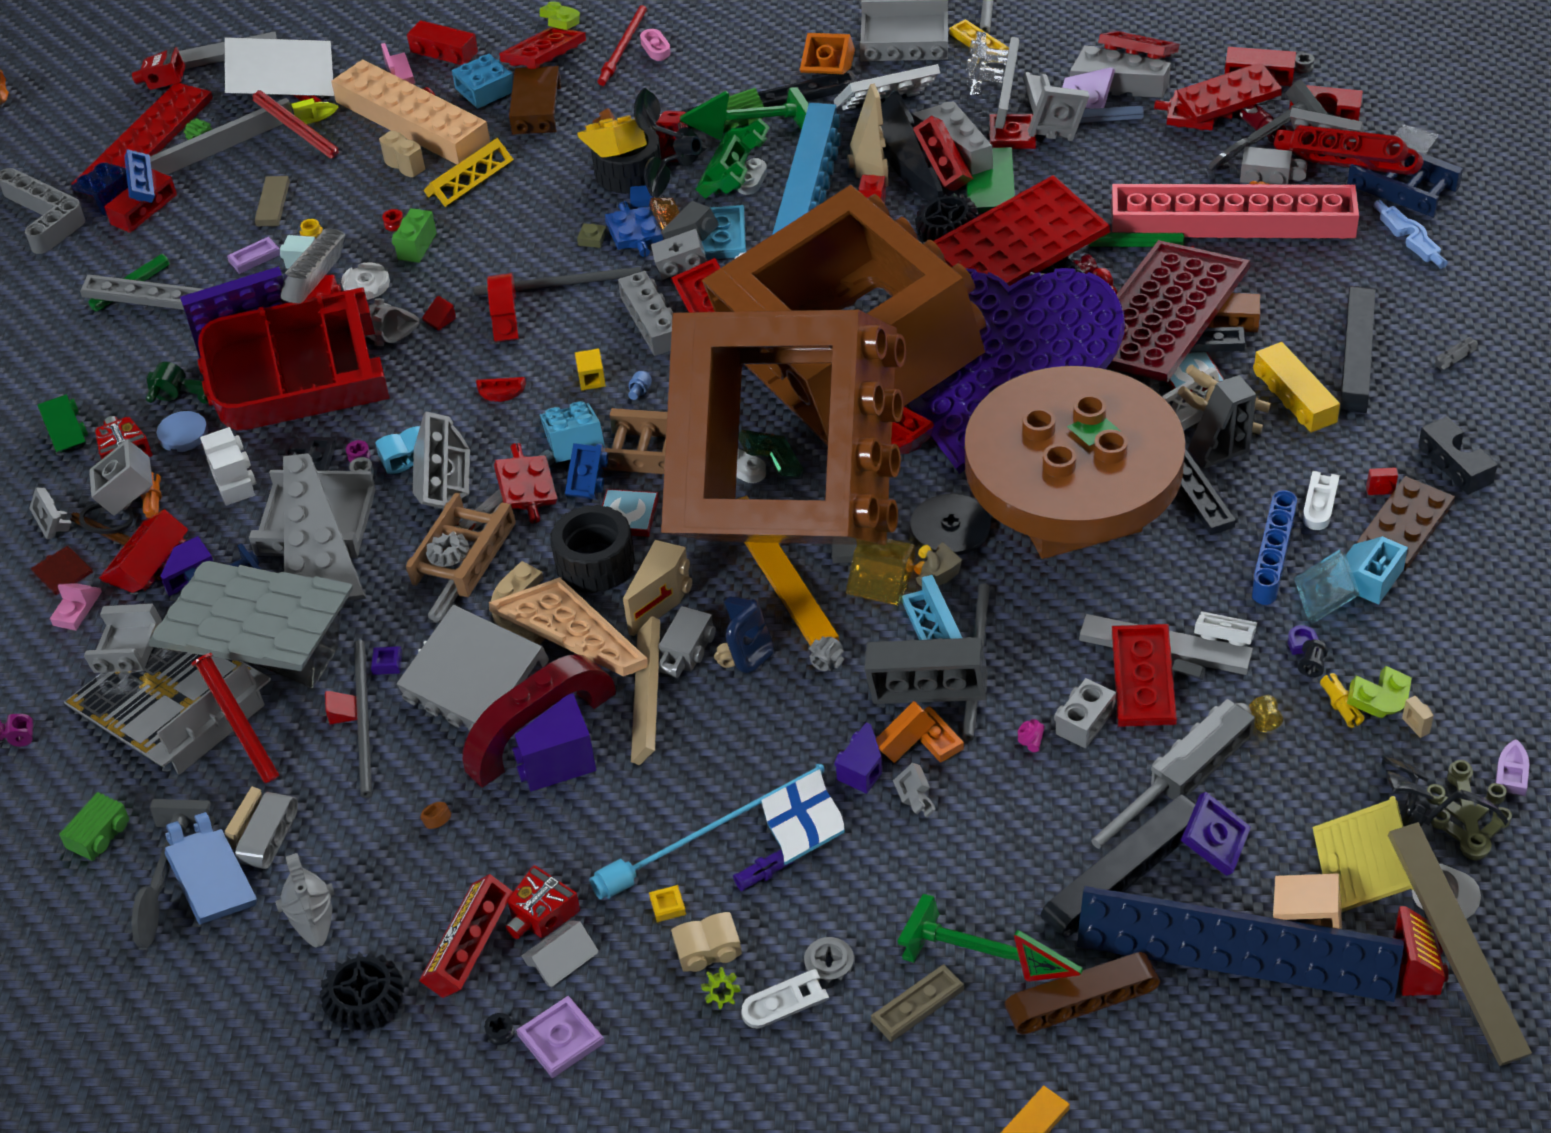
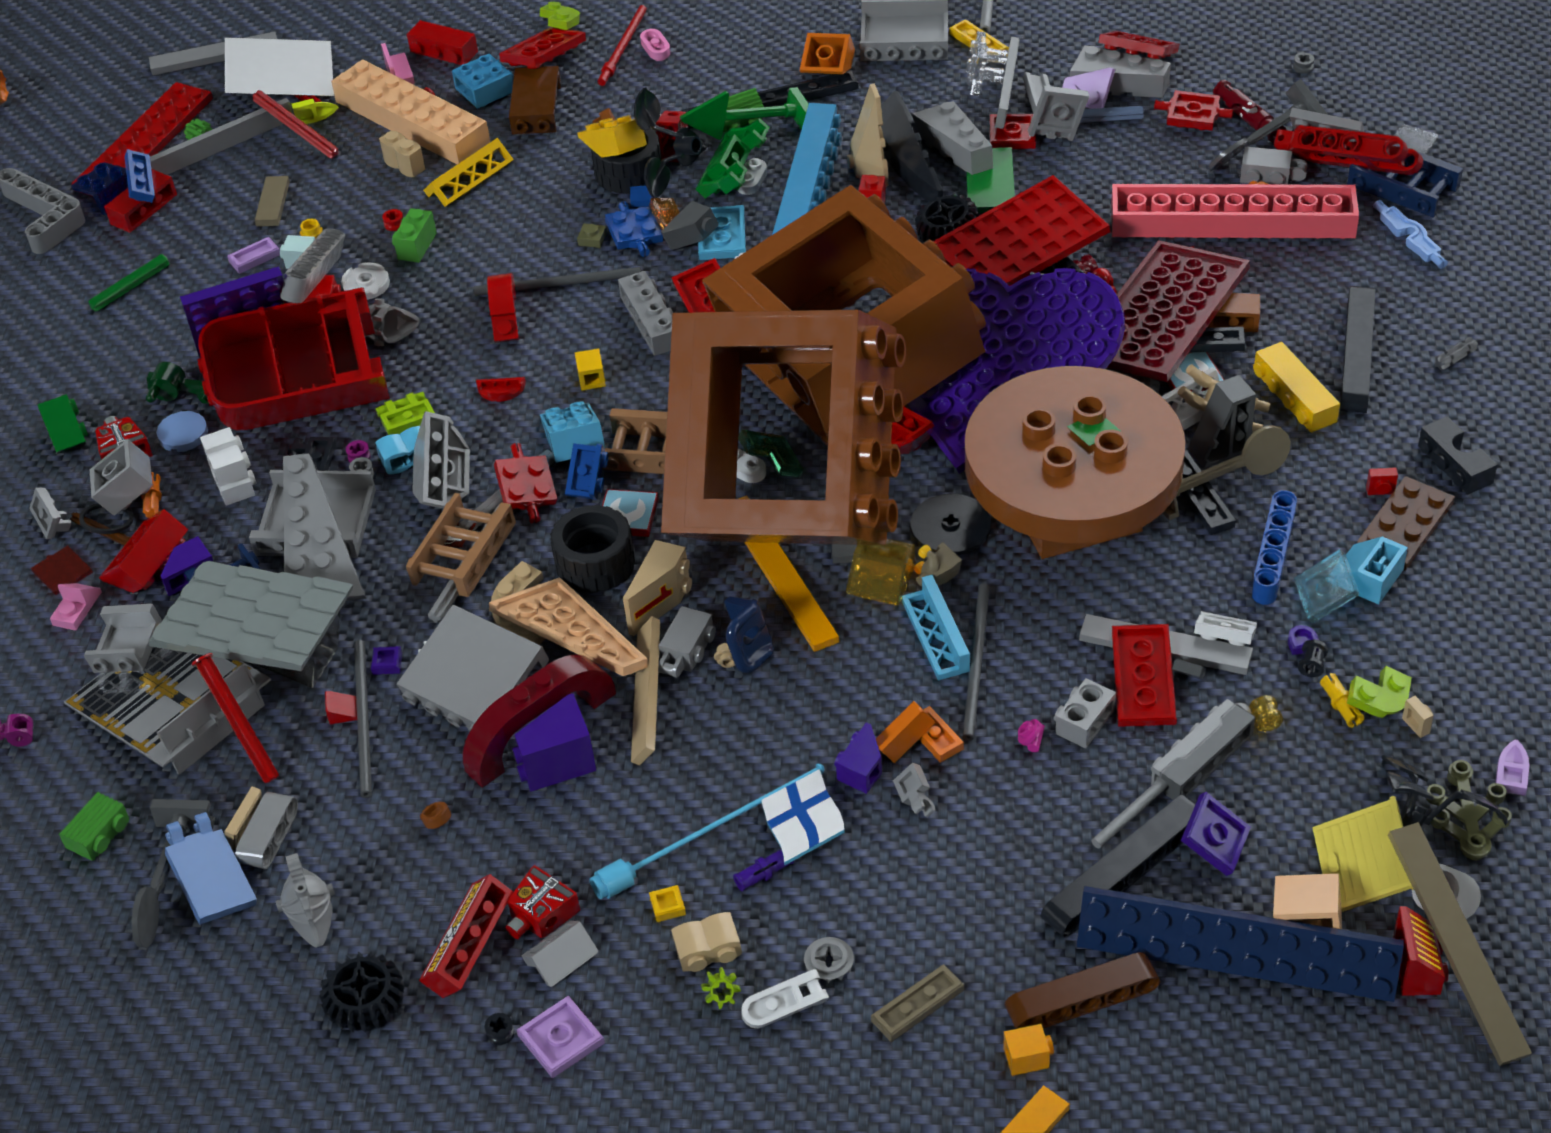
(135, 291): light grey tile -> none
(161, 69): red torso -> none
(403, 413): none -> lime plate
(439, 313): red slope -> none
(450, 556): light grey gear -> none
(639, 384): medium blue cylinder -> none
(678, 253): light grey brick -> none
(826, 653): light grey gear -> none
(905, 82): white plate -> none
(926, 670): dark grey brick -> none
(943, 153): red brick -> none
(1027, 1049): none -> light orange brick
(1035, 958): green piece -> none
(1127, 239): green axle -> none
(1229, 92): red plate -> none
(1260, 455): none -> dark tan piece
(1277, 62): brick -> none
(1320, 500): white plate -> none
(1338, 101): red arch -> none

